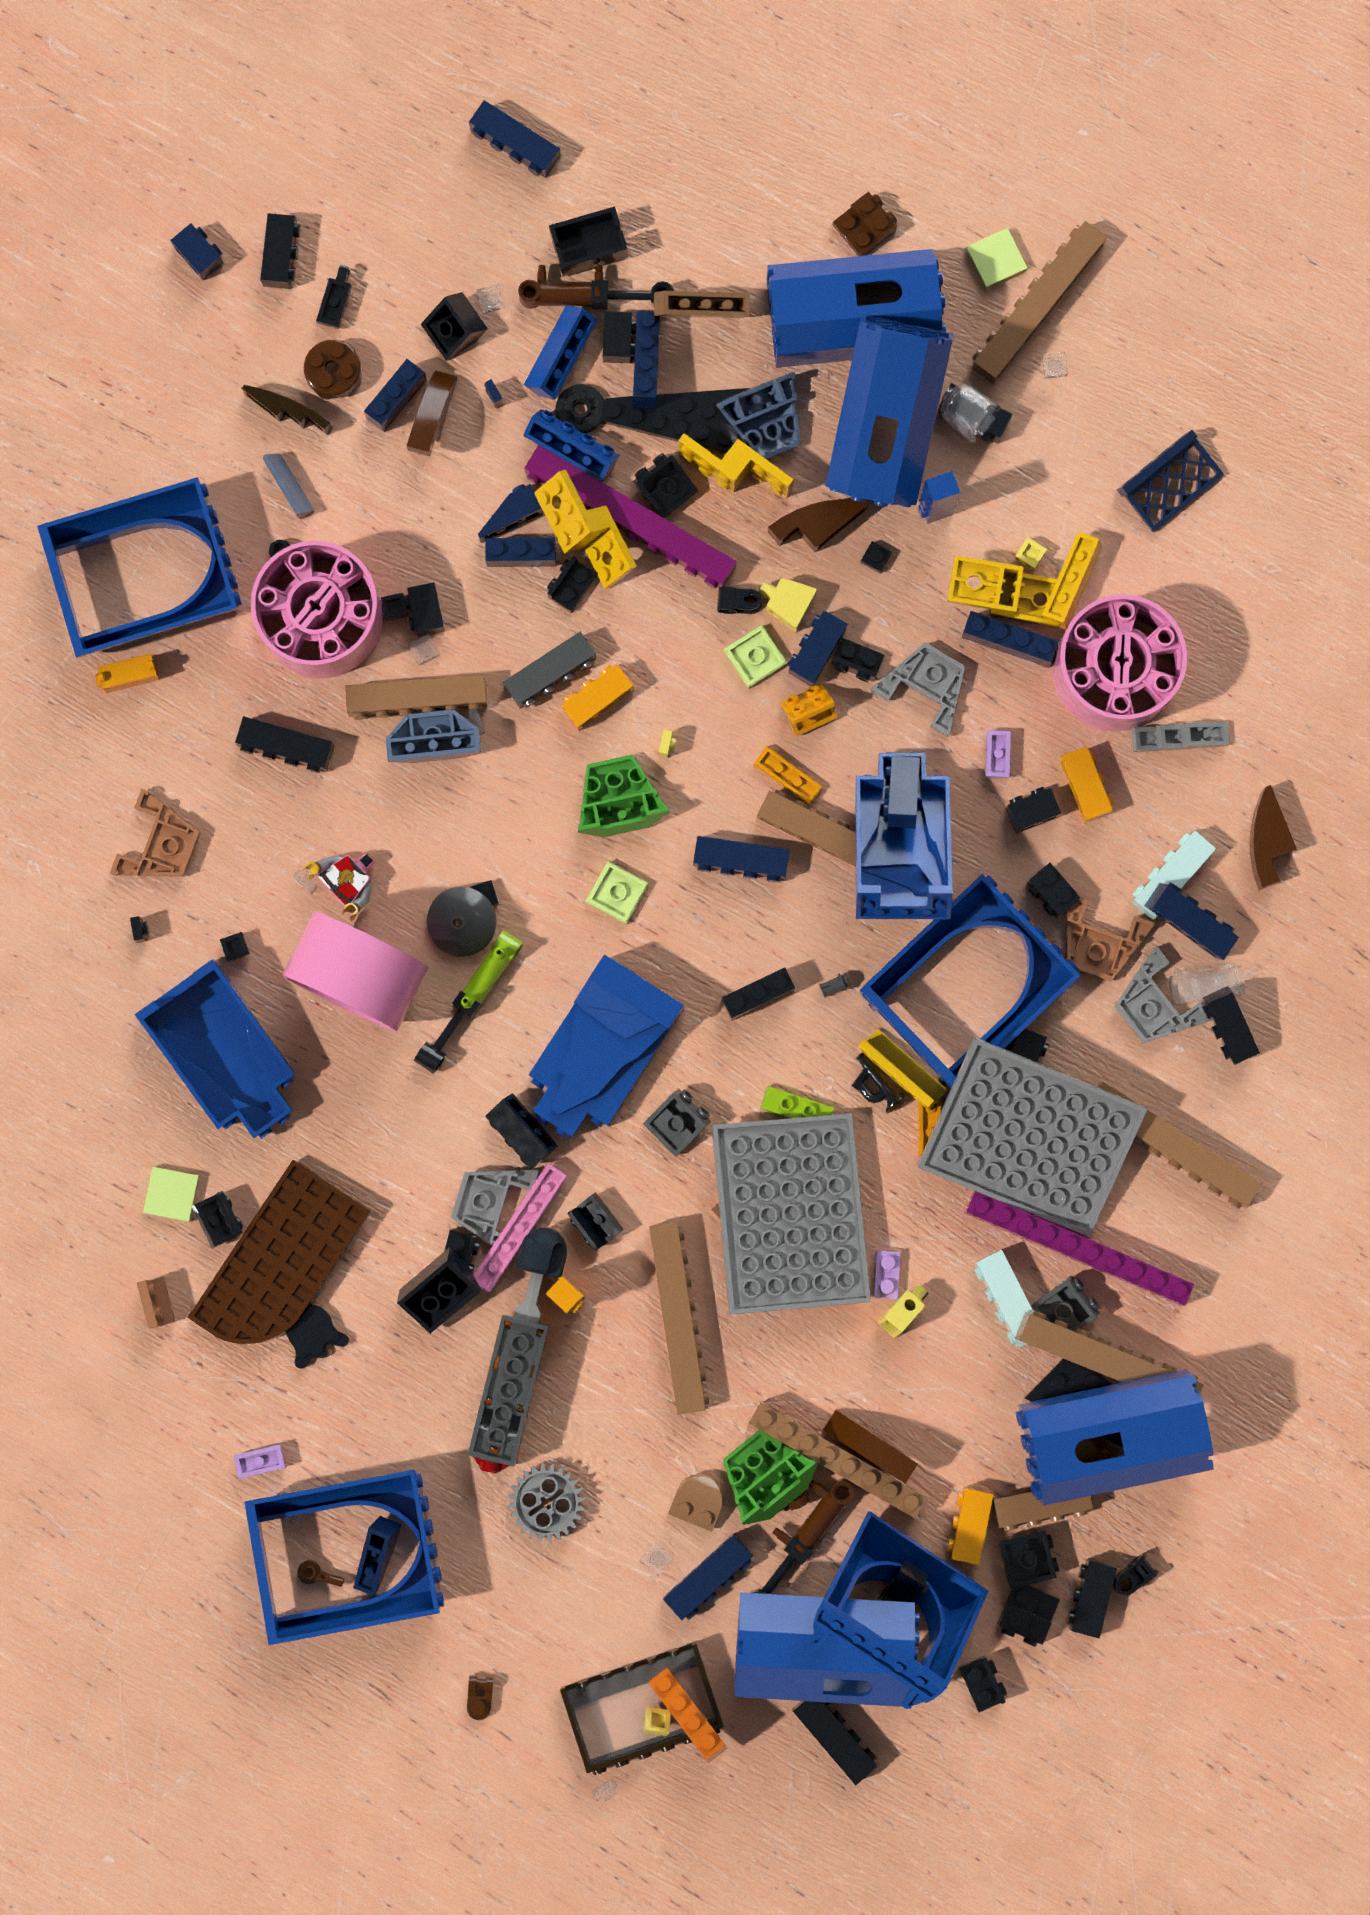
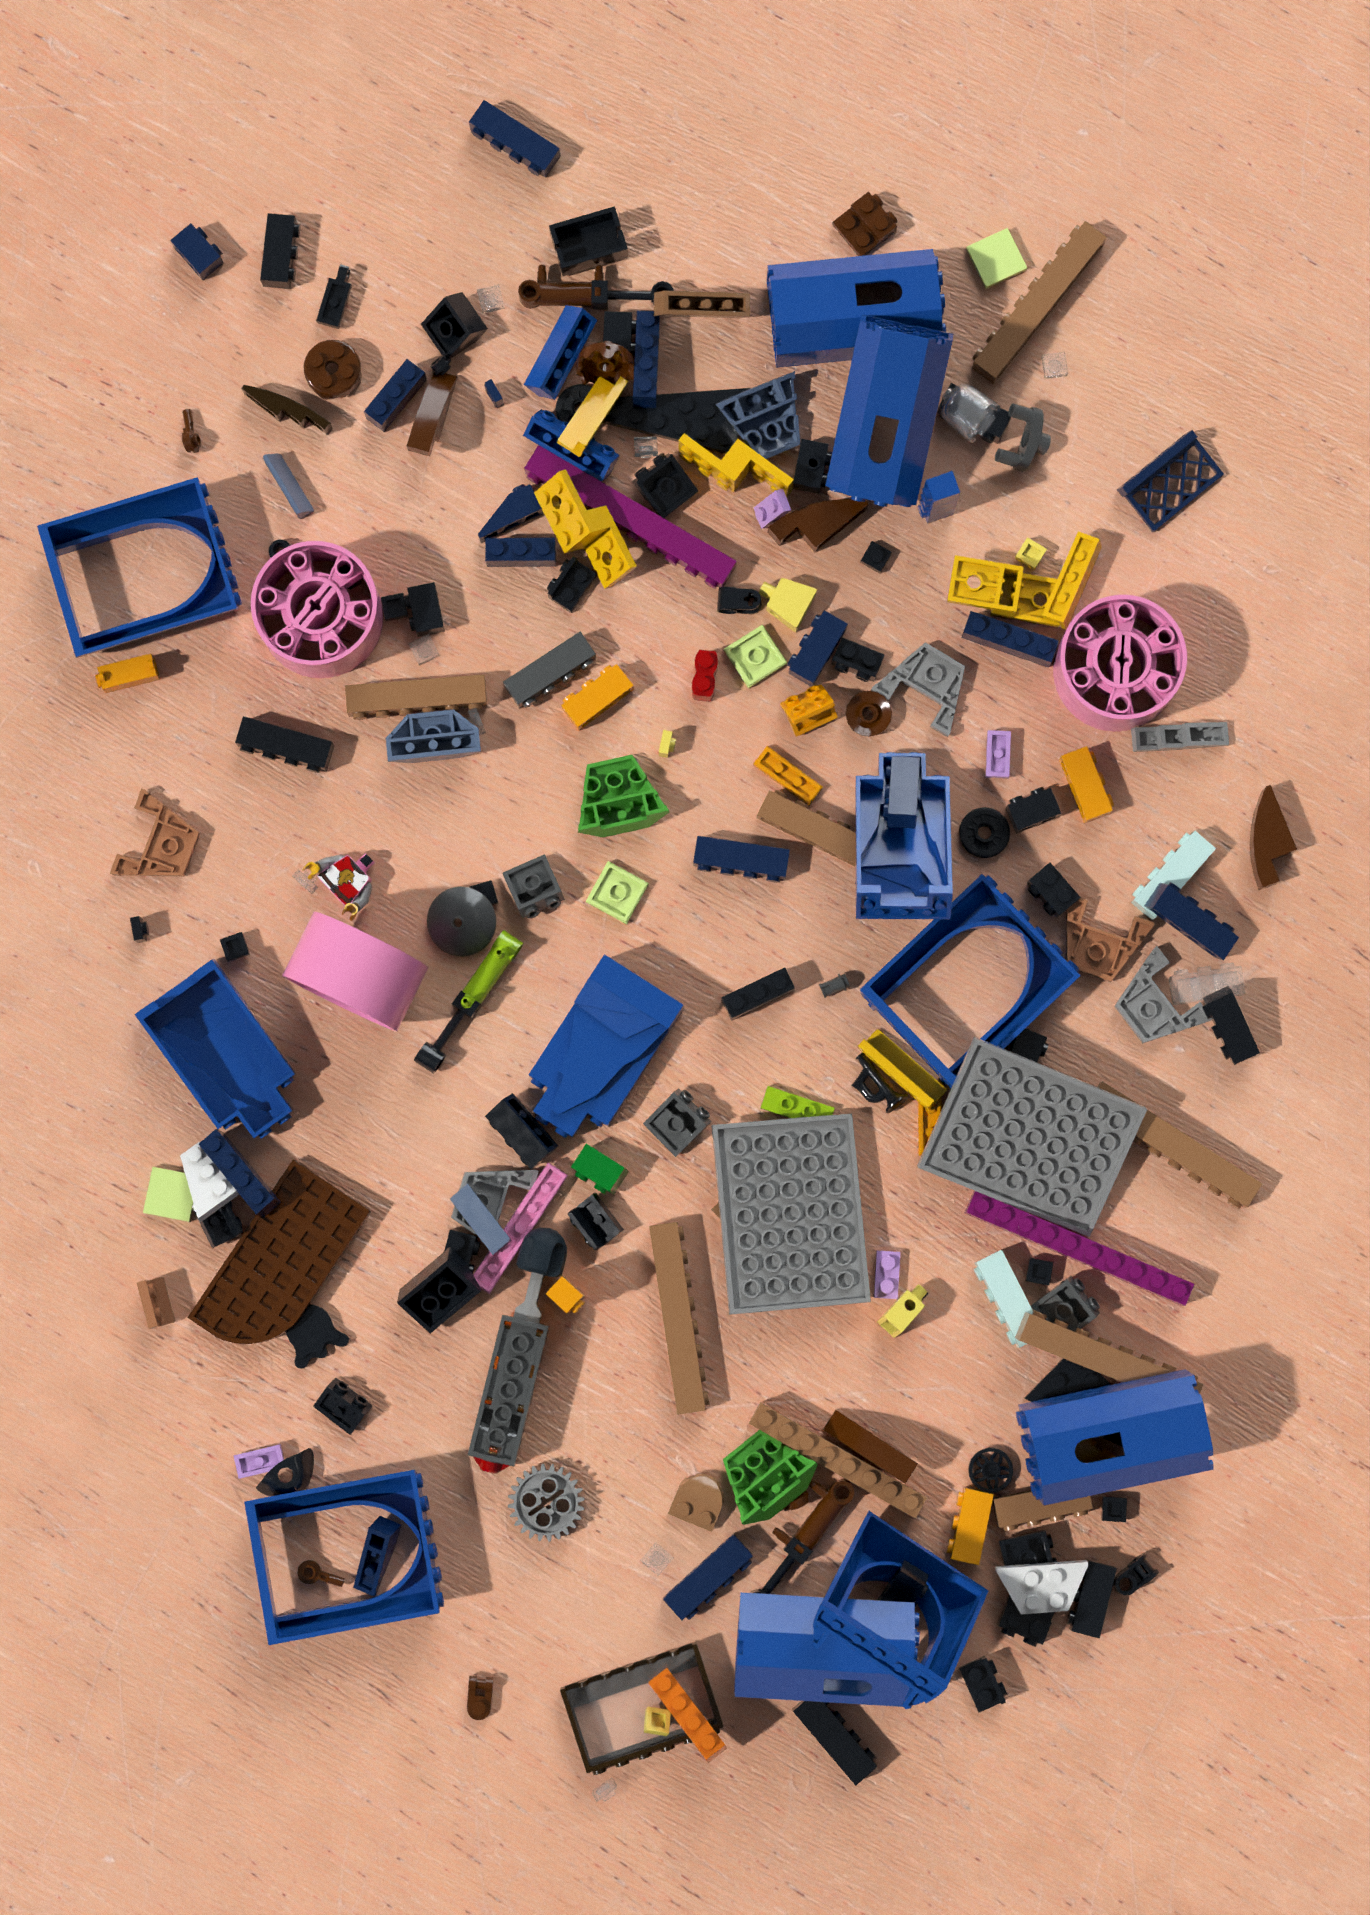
(190, 439): none -> reddish brown plate
(206, 1182): none -> white wing
(239, 1173): none -> dark blue brick
(302, 1468): none -> black piece
(342, 1405): none -> black bracket
(441, 365): none -> black plate
(480, 1219): none -> sand blue slope
(533, 887): none -> dark grey plate
(591, 415): none -> yellow panel
(599, 1169): none -> green brick
(605, 361): none -> reddish brown plate
(645, 446): none -> clear plate
(705, 670): none -> red brick
(772, 508): none -> lavender plate
(810, 466): none -> black brick
(872, 702): none -> reddish brown dish
(984, 847): none -> black wheel
(990, 1470): none -> black wheel
(1032, 440): none -> dark grey connector
(1039, 1271): none -> black plate
(1043, 1585): none -> white wing
(1114, 1509): none -> black plate

